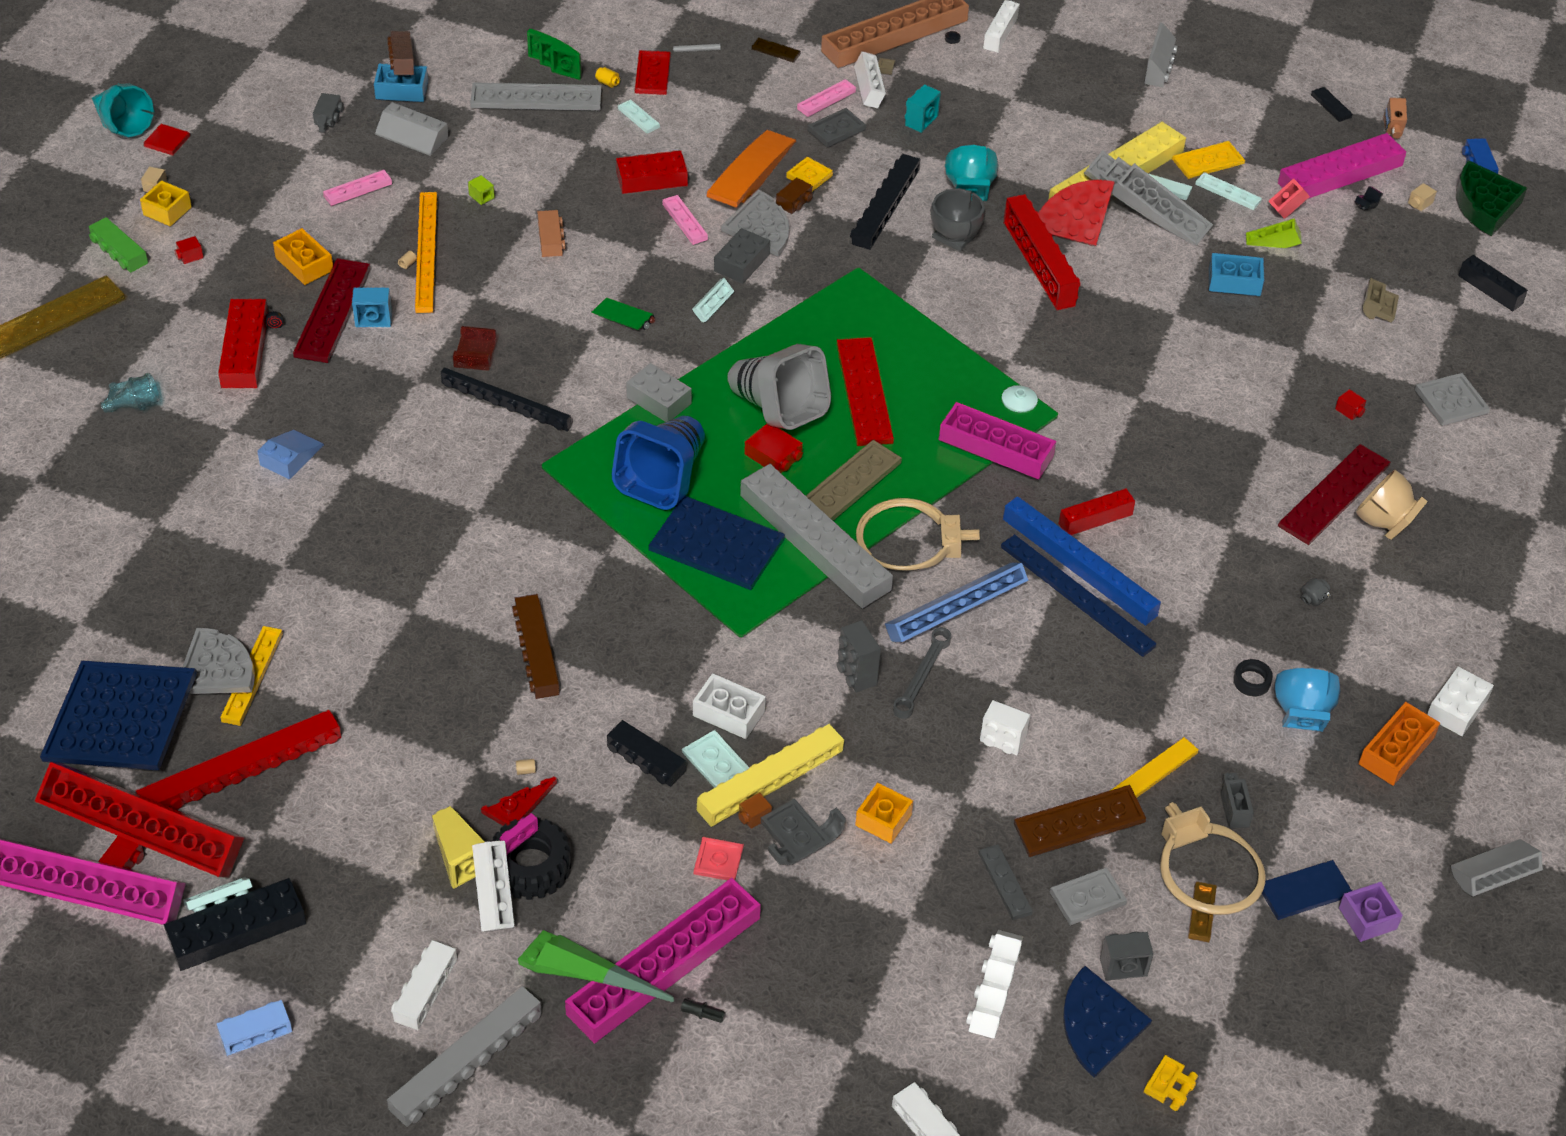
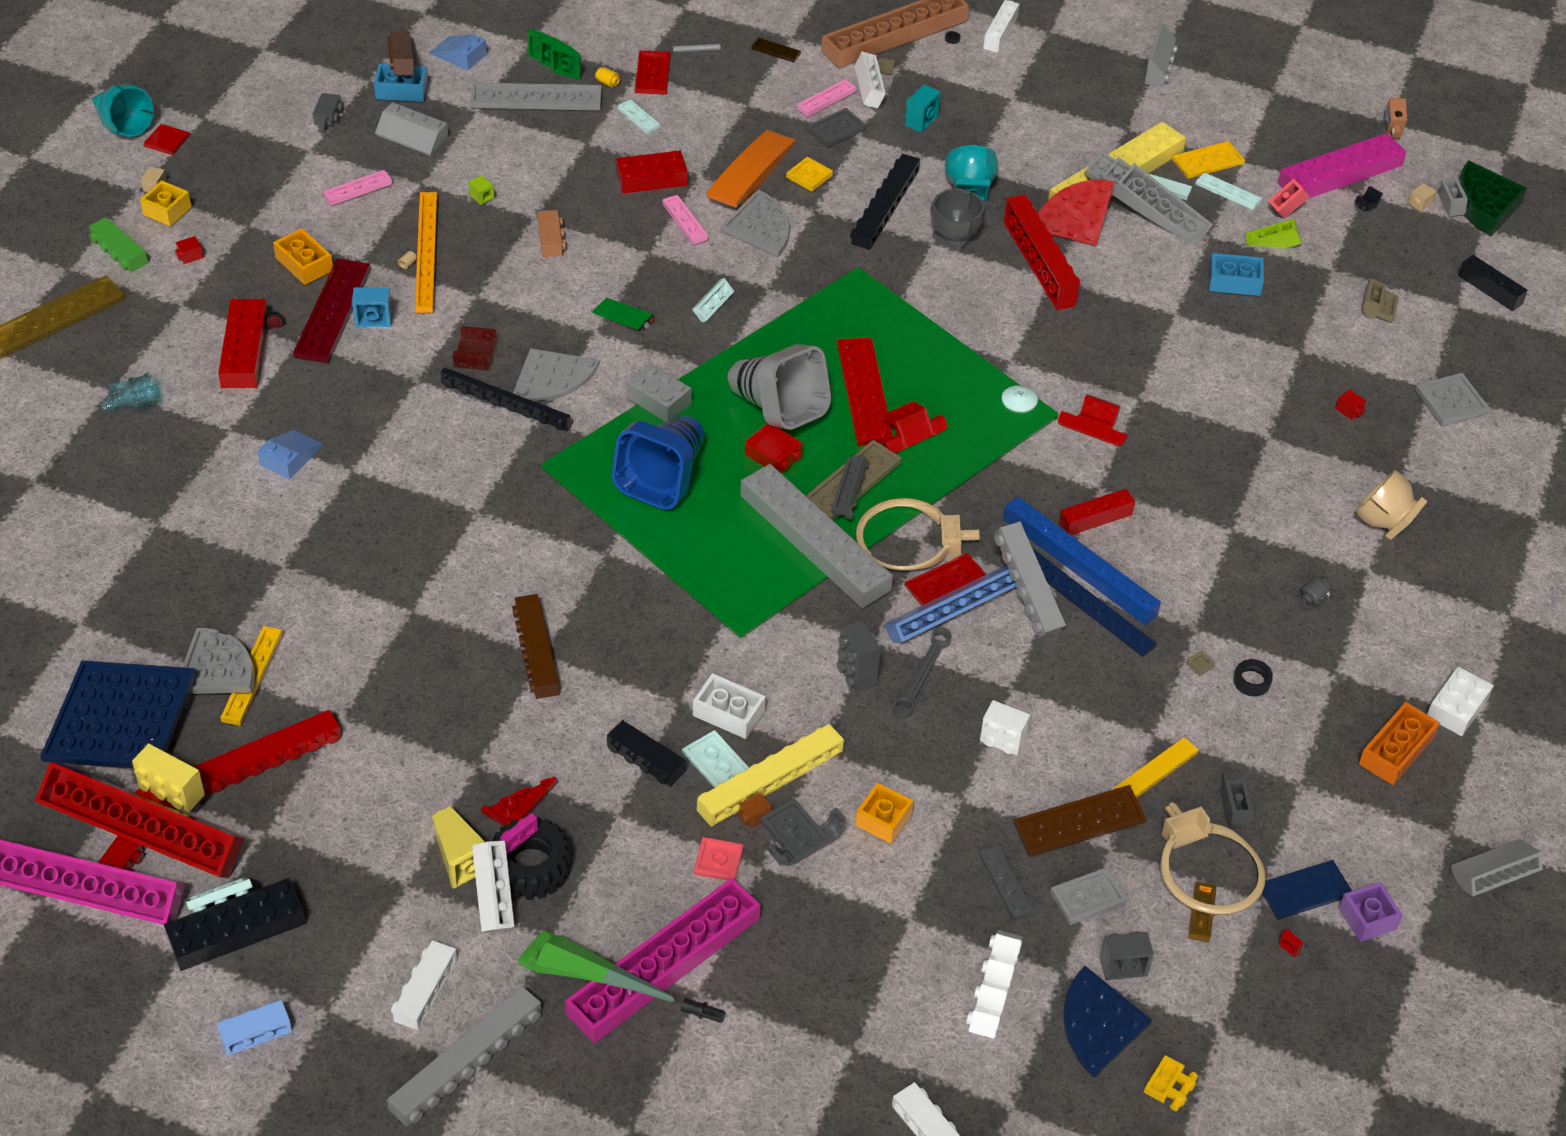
(168, 778): none -> light yellow brick
(461, 50): none -> medium blue slope
(525, 766): tan hinge -> none
(553, 375): none -> light grey plate
(717, 542): dark blue plate -> none
(742, 255): dark grey brick -> none
(794, 195): reddish brown brick -> none
(849, 486): none -> dark grey hinge
(911, 426): none -> red plate
(944, 579): none -> red tile
(997, 440): dark pink brick -> none
(1029, 580): none -> light grey brick
(1095, 420): none -> red plate
(1200, 663): none -> dark tan plate
(1290, 943): none -> red tile
(1307, 697): dark azure plate -> none
(1331, 104): black tile -> none
(1334, 494): dark red plate -> none
(1453, 197): none -> light grey brick
(1479, 152): blue brick -> none

